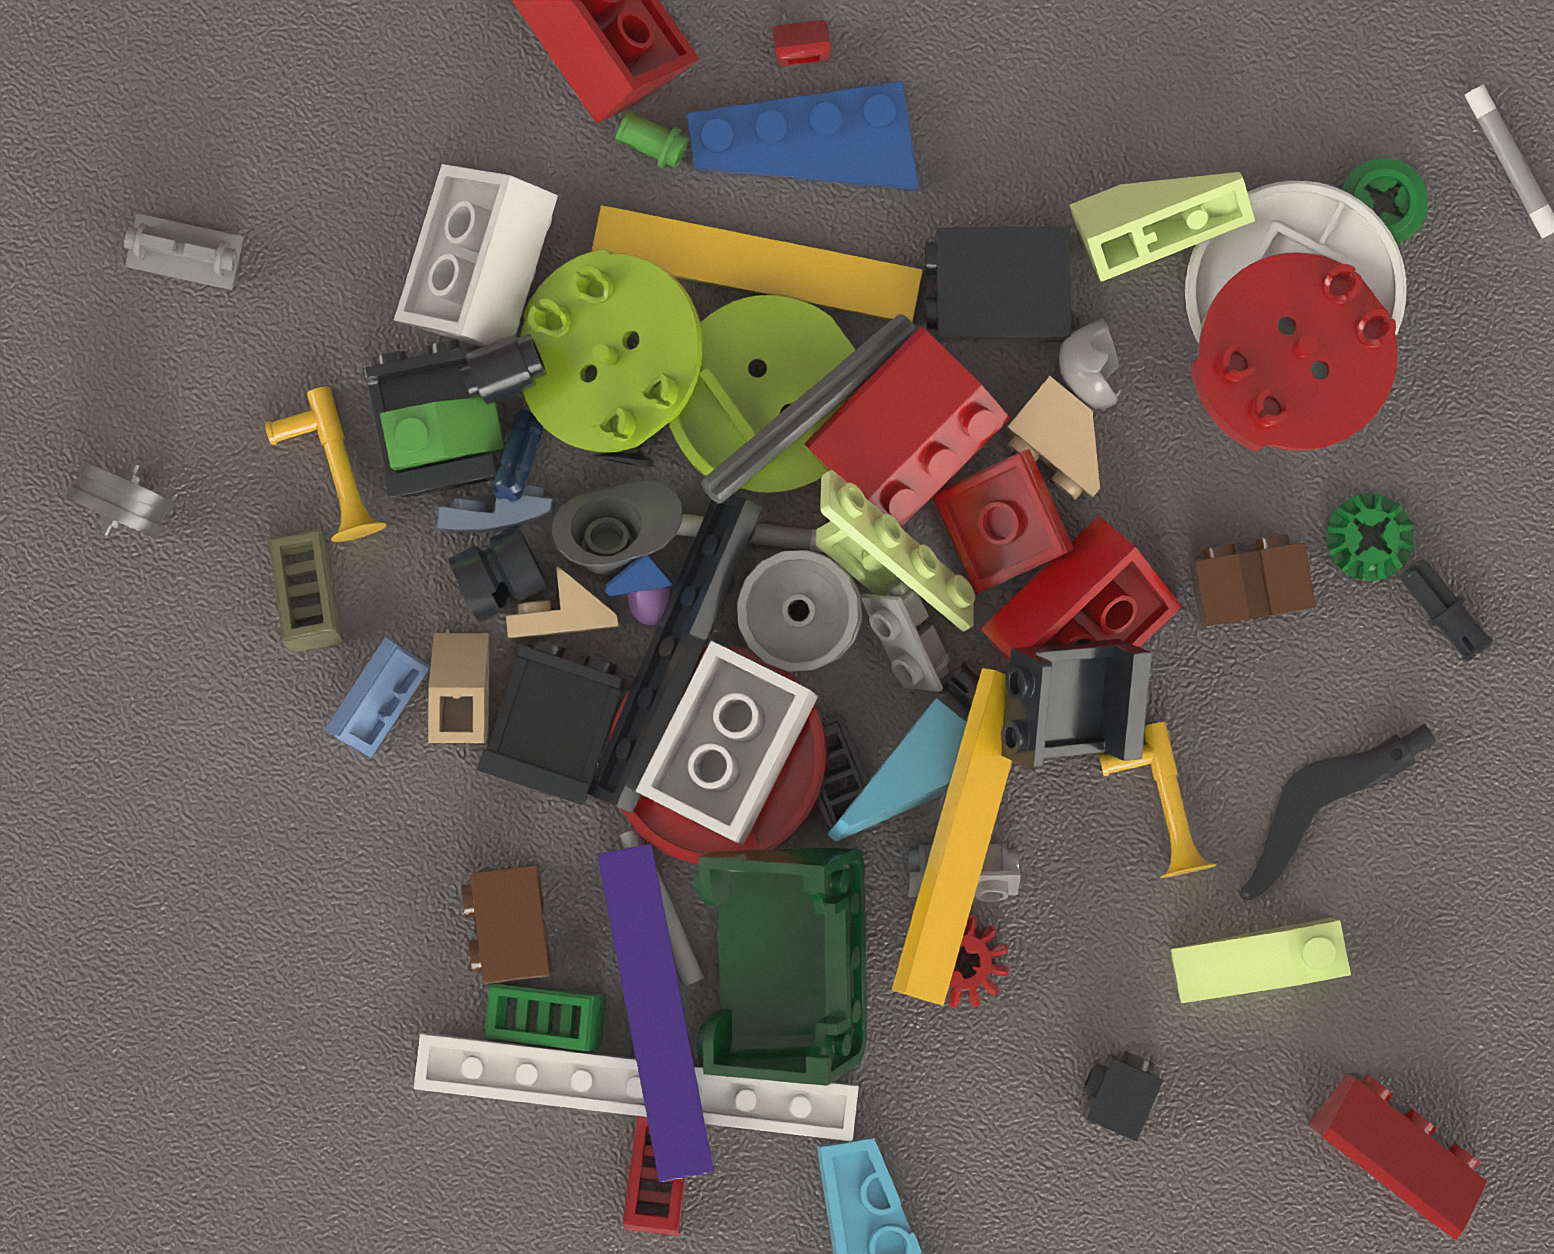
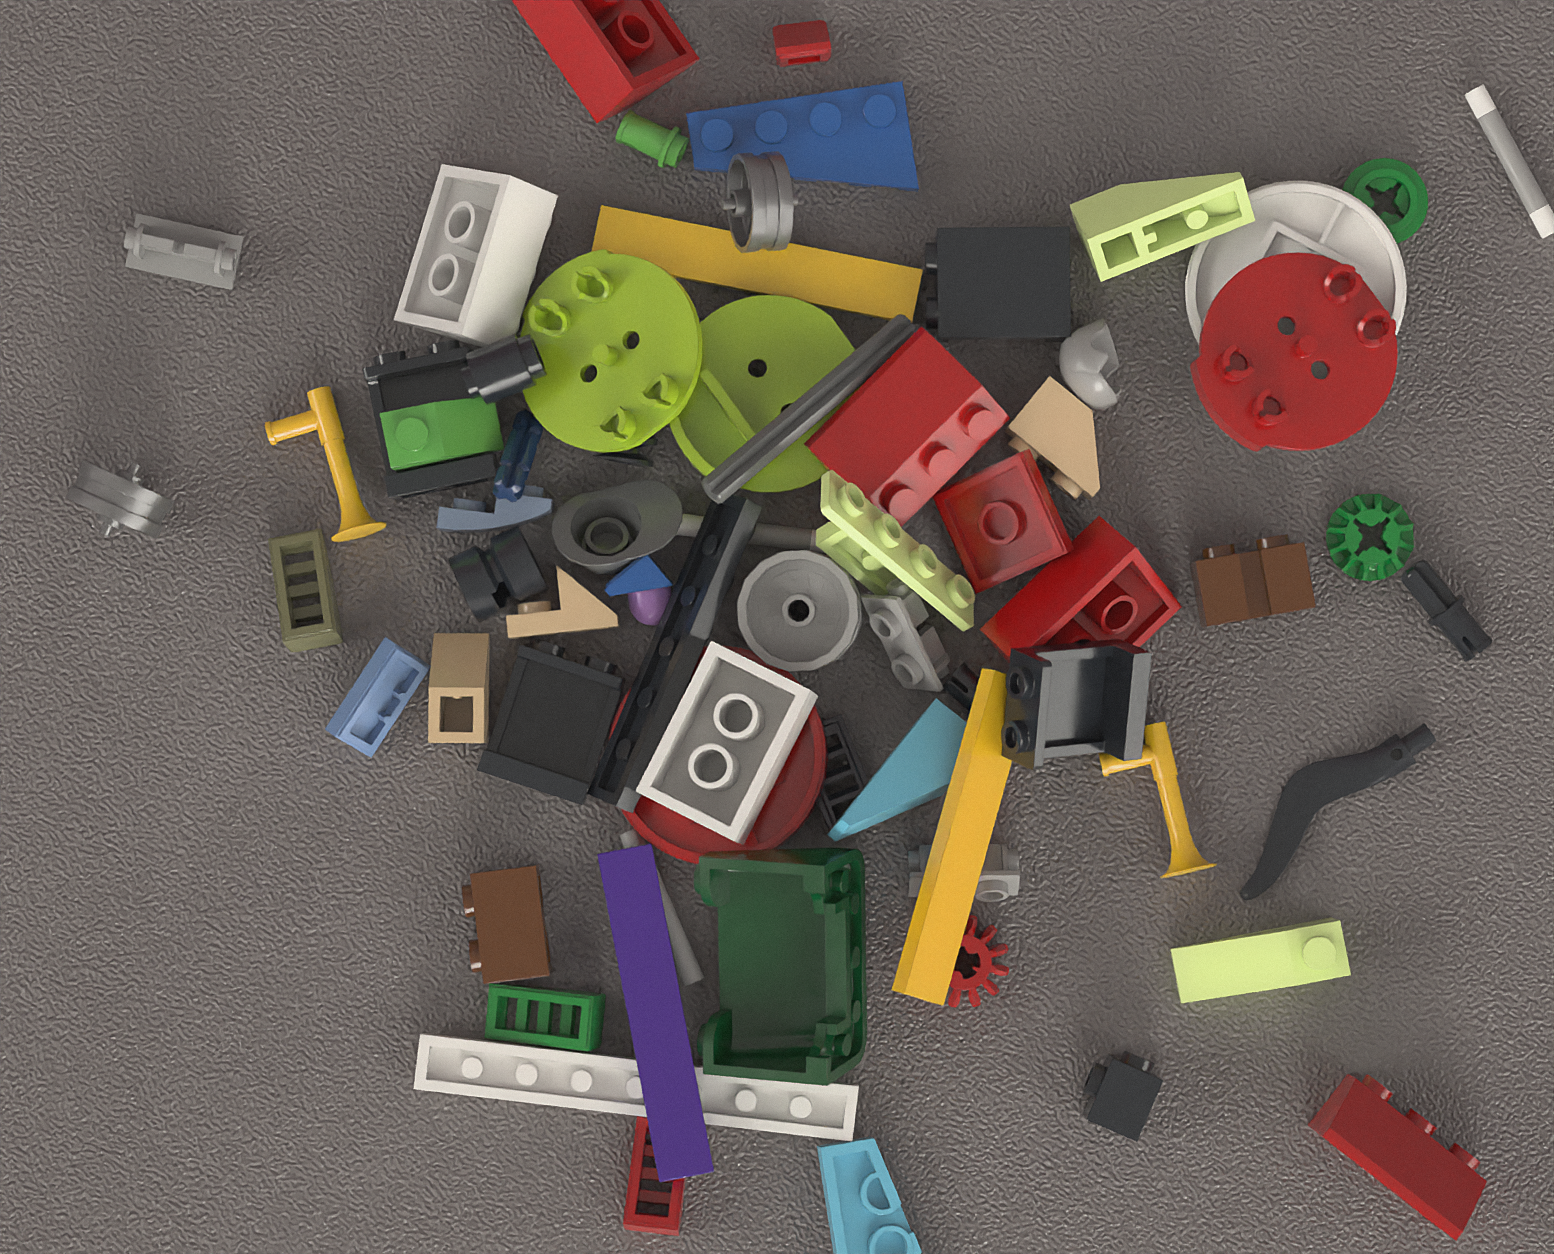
(759, 202): none -> flat silver wheel

